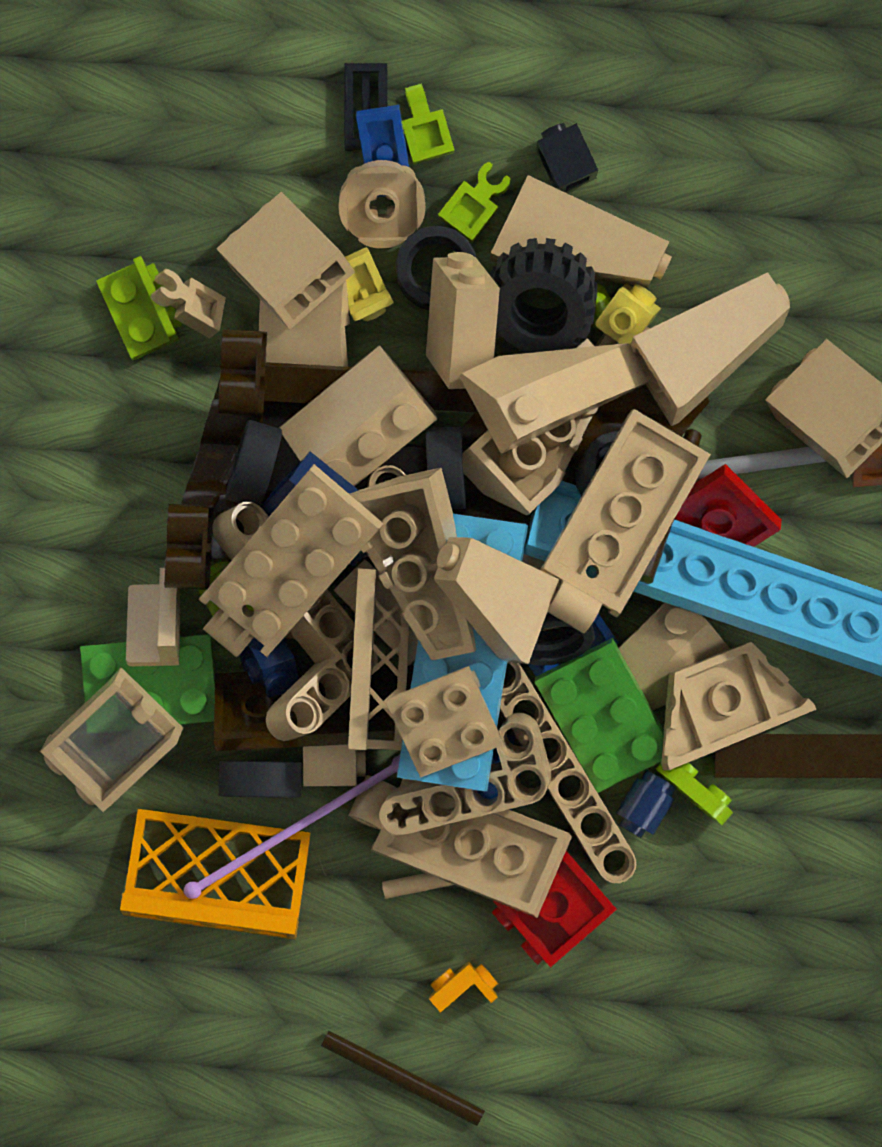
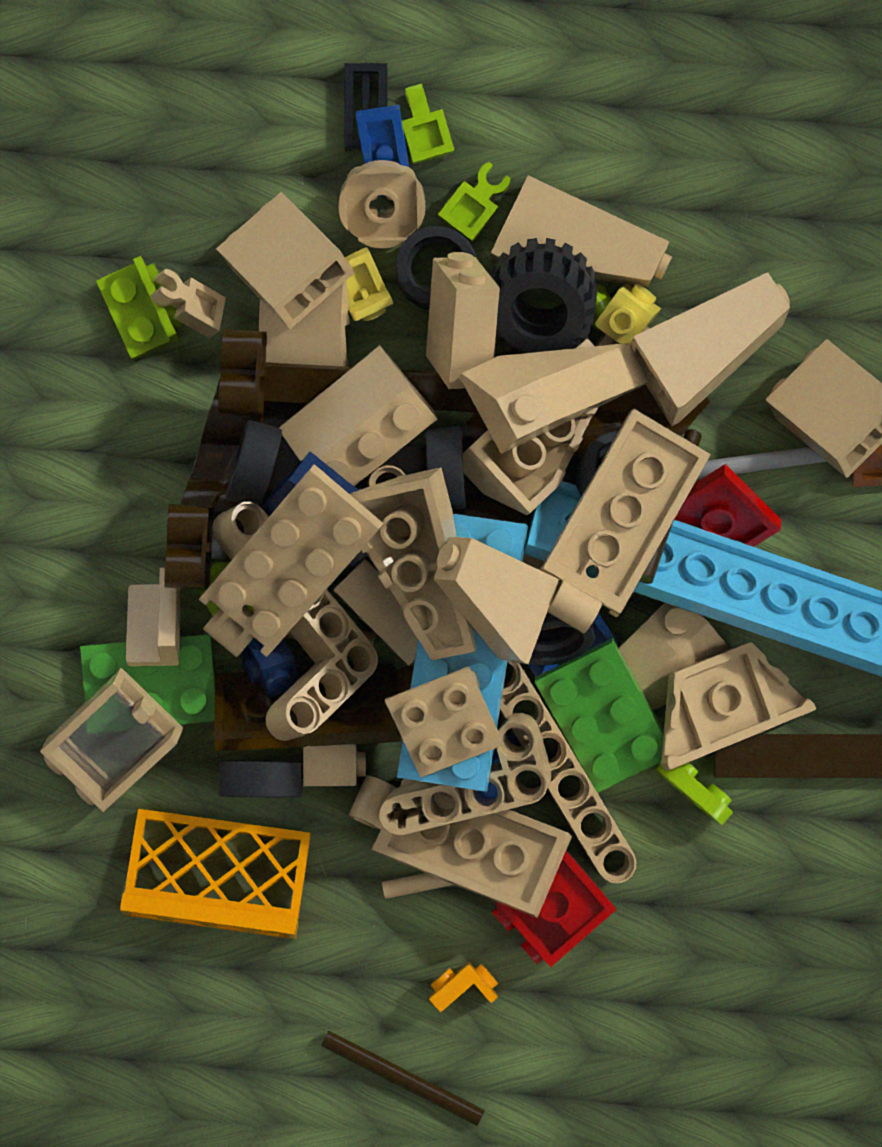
(193, 890): lavender piece -> none
(362, 664): tan fence -> none
(566, 157): black brick -> none
(646, 804): dark blue brick -> none

